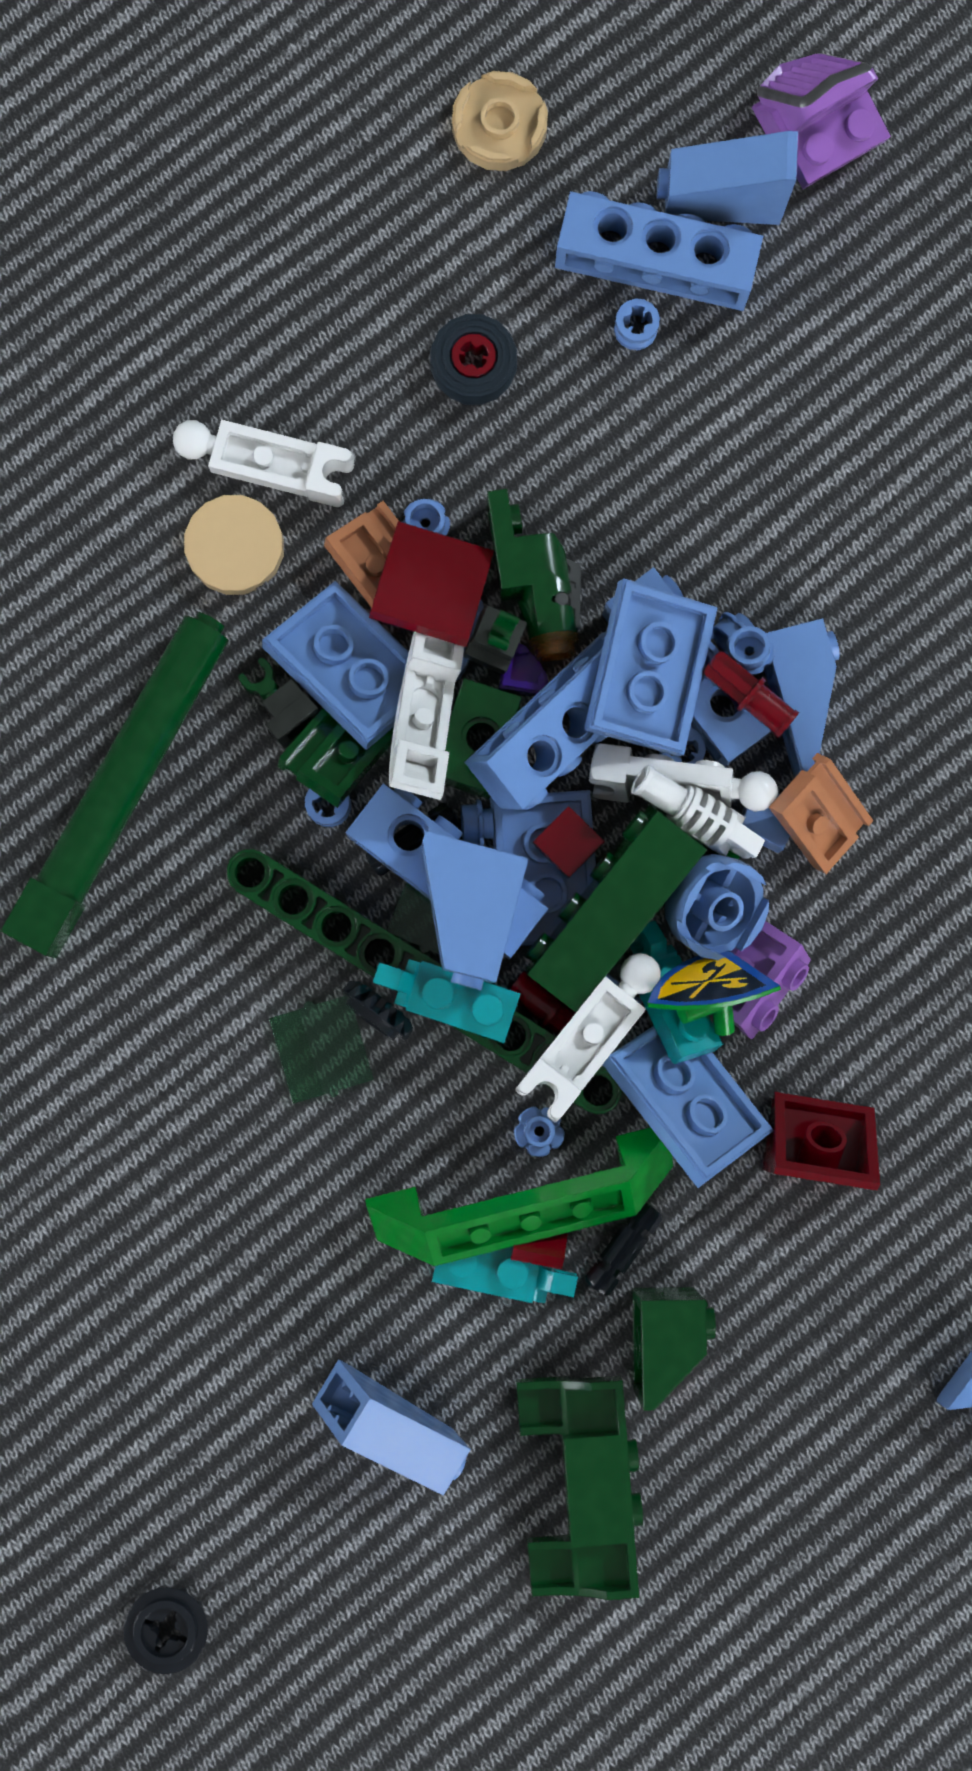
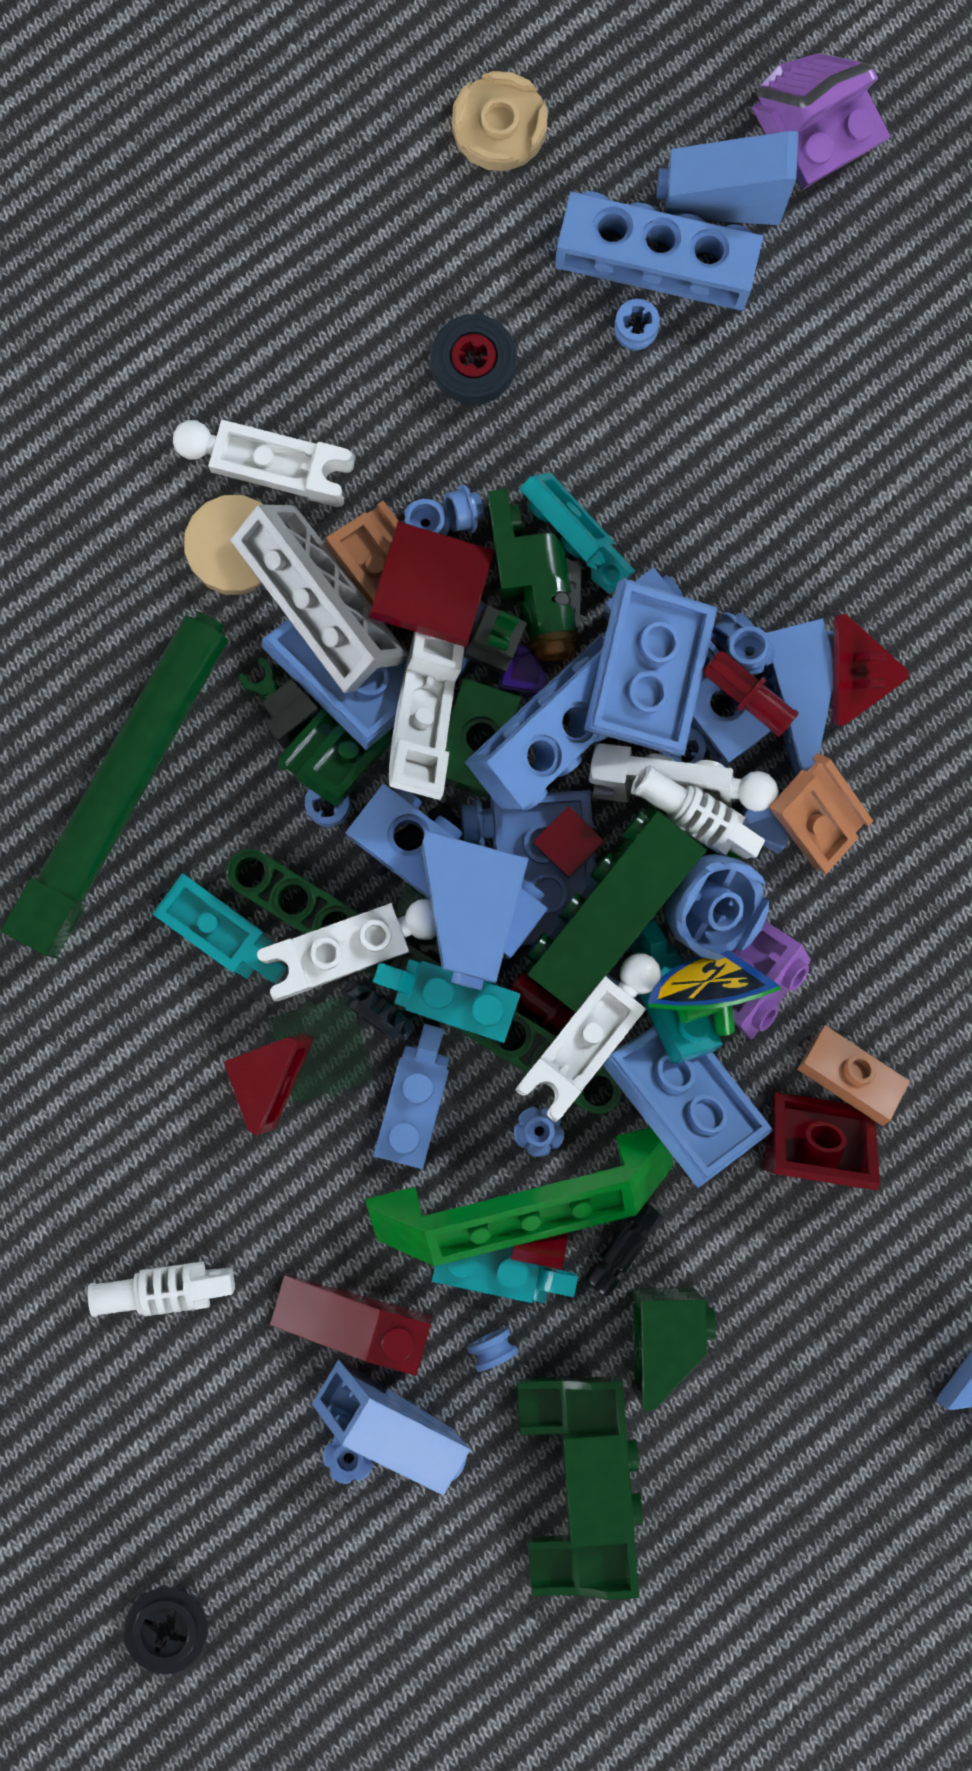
(162, 1290): none -> white hinge
(216, 929): none -> teal hinge
(265, 1080): none -> dark red slope
(315, 595): none -> light grey fence
(340, 1469): none -> medium blue plate
(347, 947): none -> white plate
(352, 1324): none -> dark red slope
(414, 1101): none -> medium blue hinge
(463, 509): none -> medium blue plate
(492, 1349): none -> medium blue bush
(579, 531): none -> teal hinge
(854, 1075): none -> nougat plate
(860, 671): none -> dark red piece

